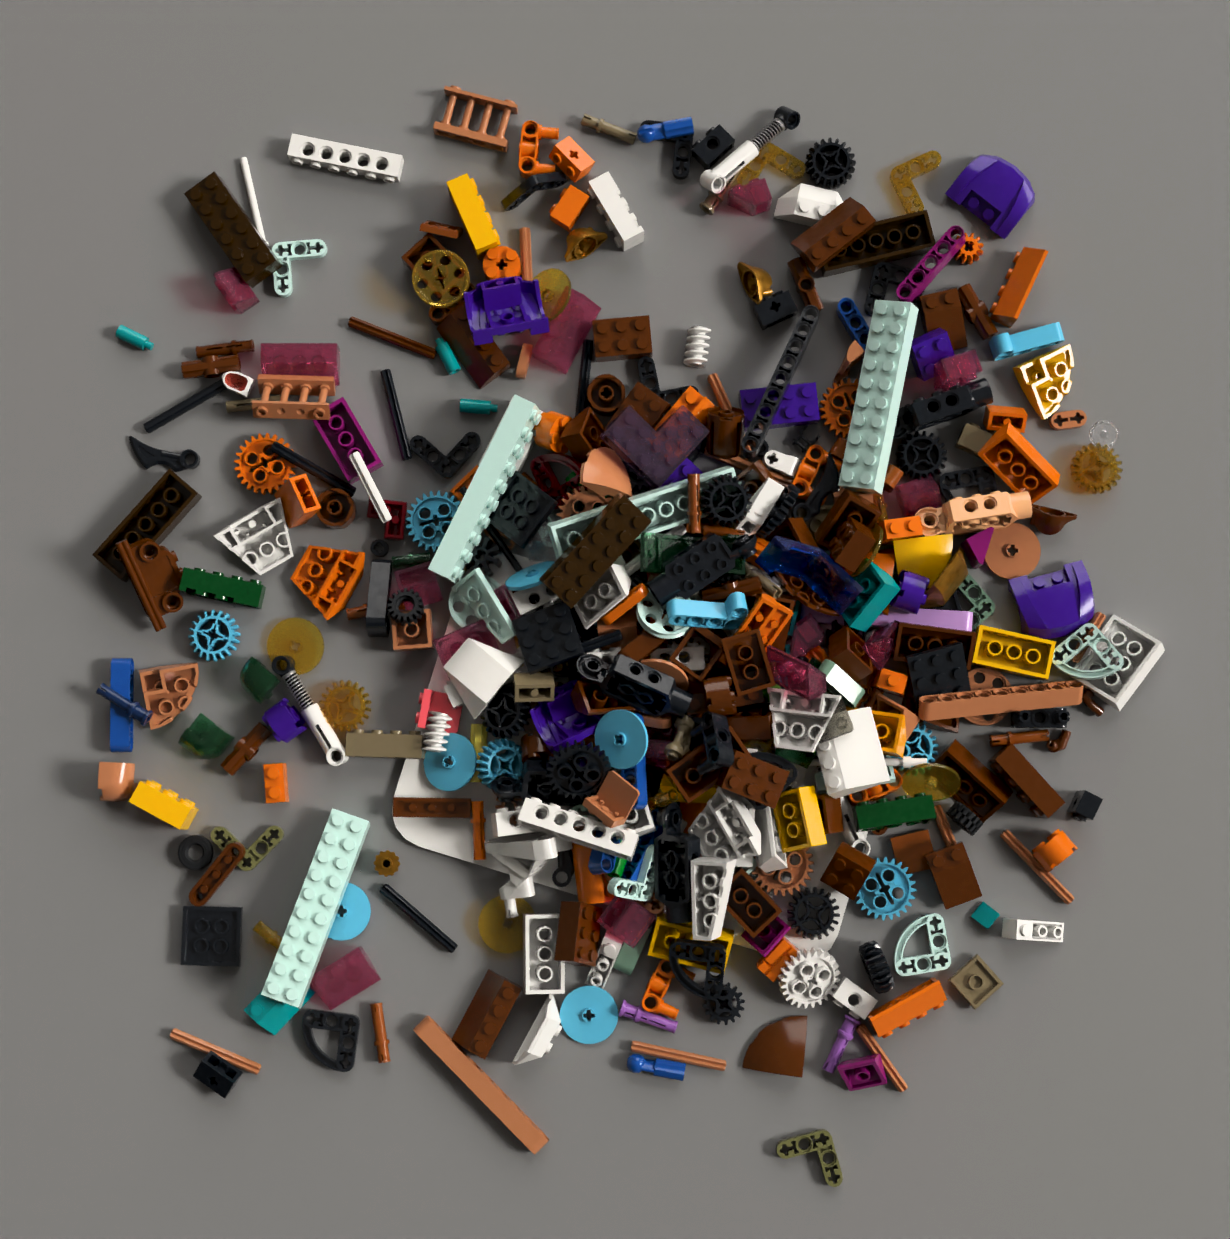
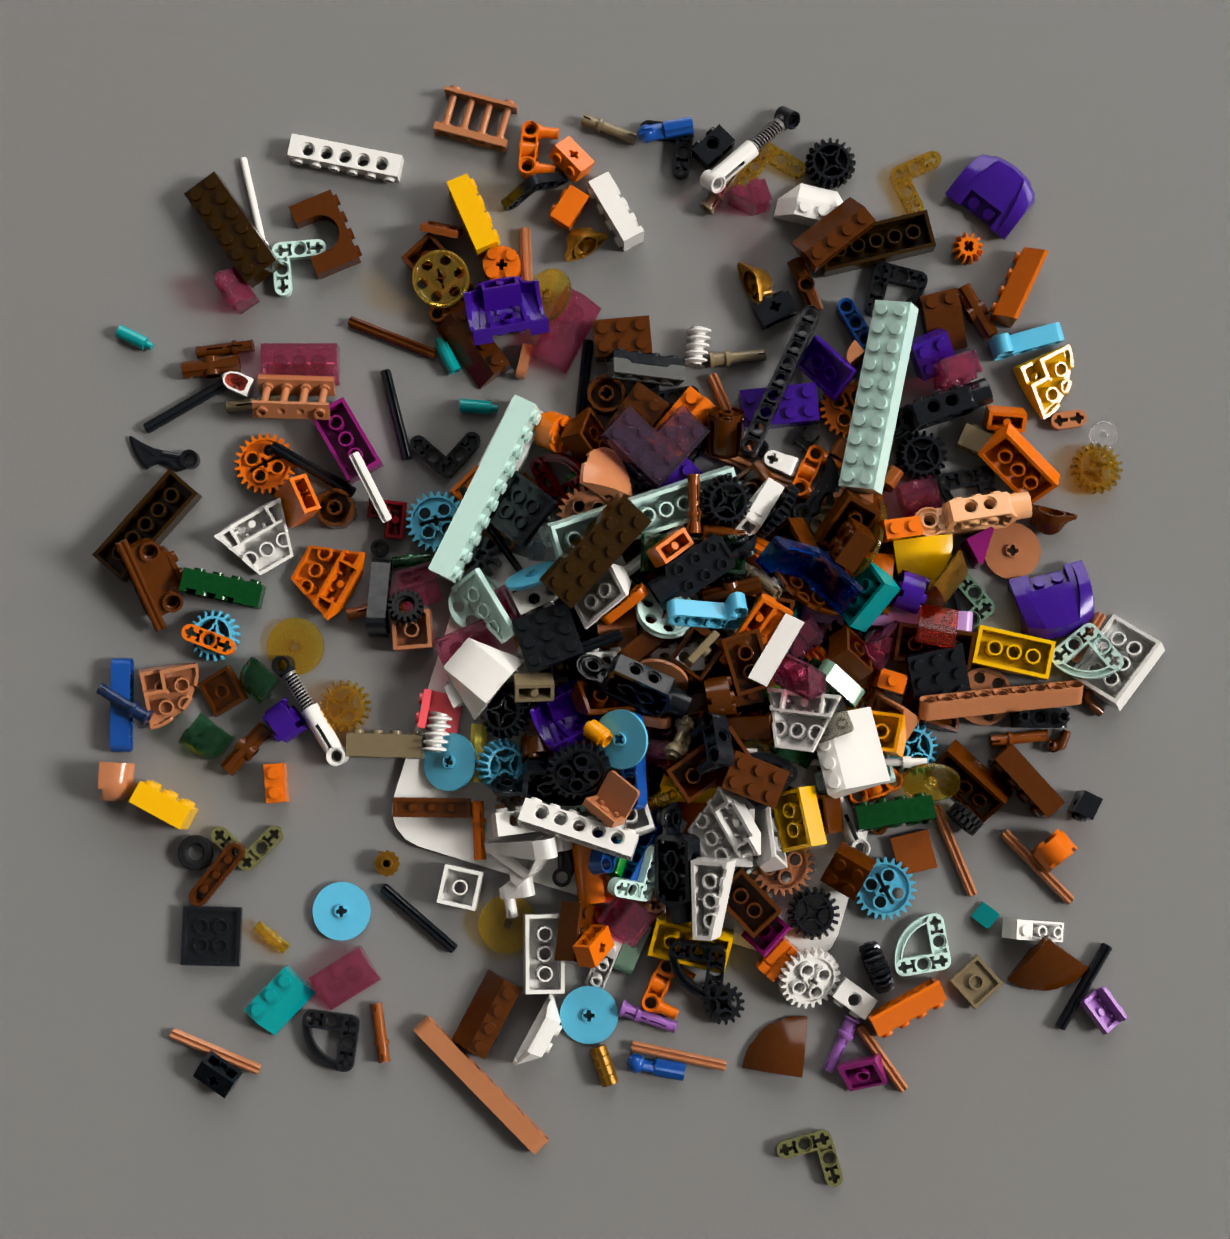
(193, 639): none -> orange beam
(222, 691): none -> reddish brown hinge
(316, 909): light aqua brick -> none
(343, 253): none -> reddish brown arch
(460, 887): none -> white brick
(593, 946): none -> orange brick
(597, 733): none -> light orange brick
(604, 1065): none -> pearl gold axle
(645, 367): none -> dark grey piece
(669, 547): none -> orange brick
(703, 649): none -> dark tan plate
(727, 358): none -> dark tan pin
(776, 649): none -> white sticker
(826, 368): none -> dark purple tile
(932, 256): magenta beam -> none
(937, 626): none -> clear red slope
(953, 875): reddish brown slope -> none
(1047, 967): none -> reddish brown brick
(1083, 986): none -> black axle
(1103, 1009): none -> medium lavender bracket

